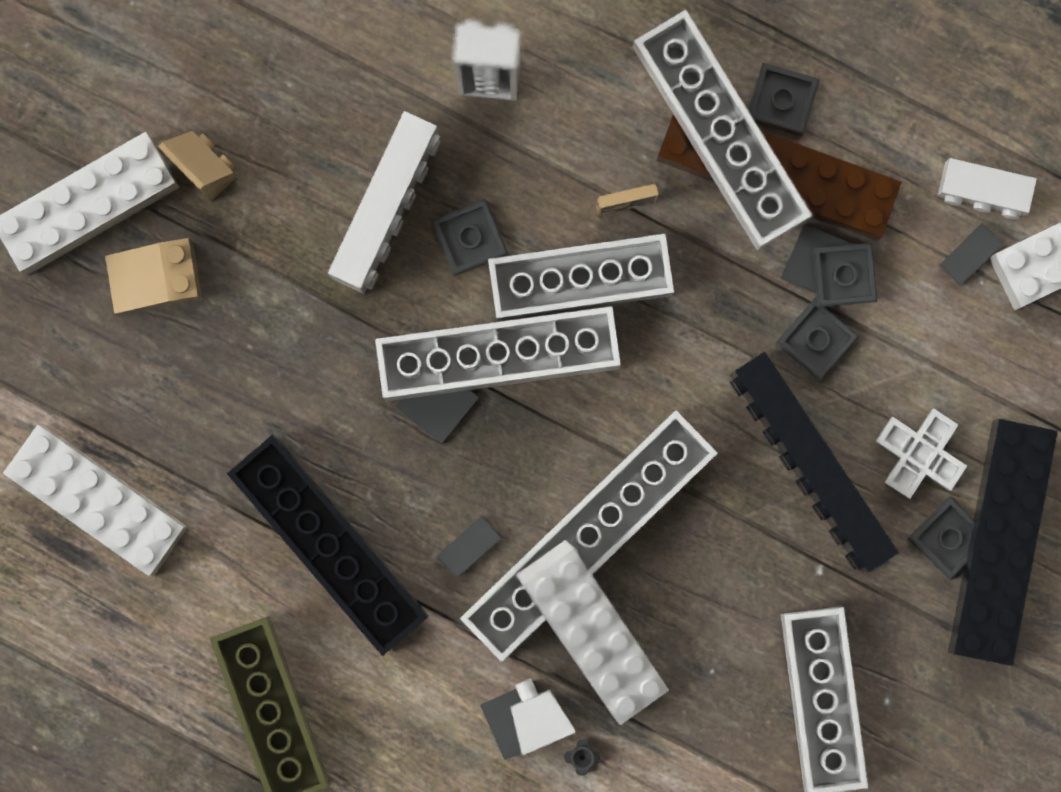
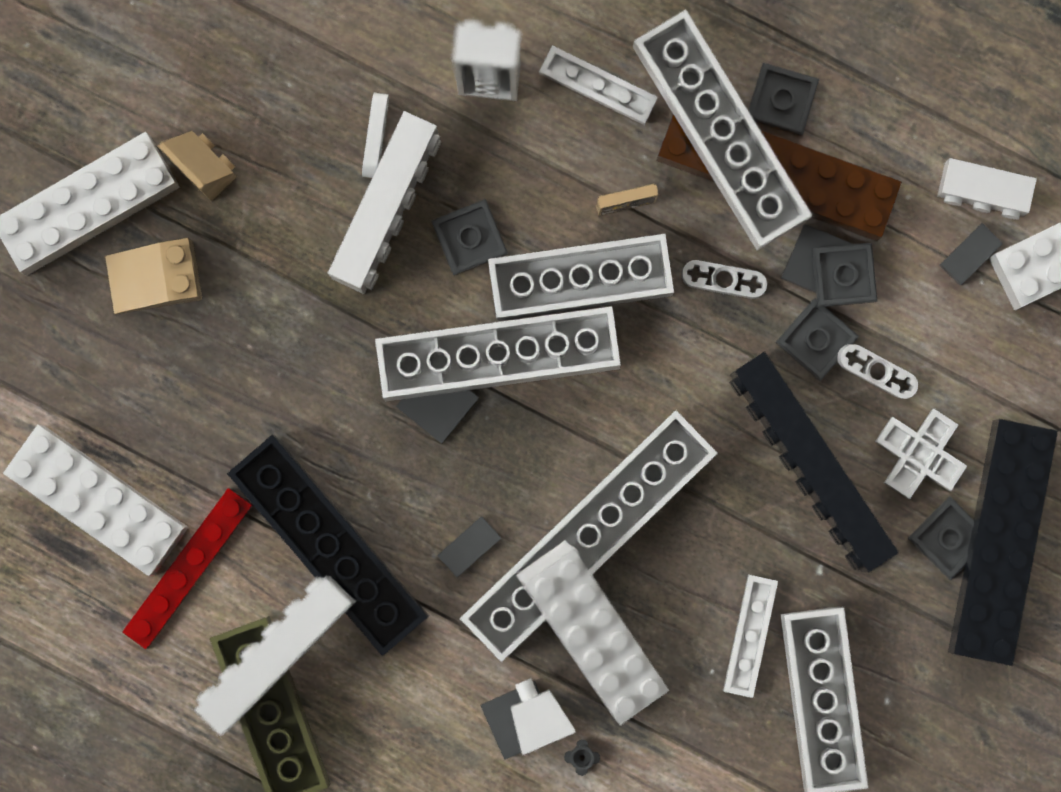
(187, 568): none -> red plate
(268, 661): none -> white brick
(375, 134): none -> white beam
(598, 85): none -> white plate
(744, 290): none -> white beam
(750, 636): none -> white plate
(892, 388): none -> white beam

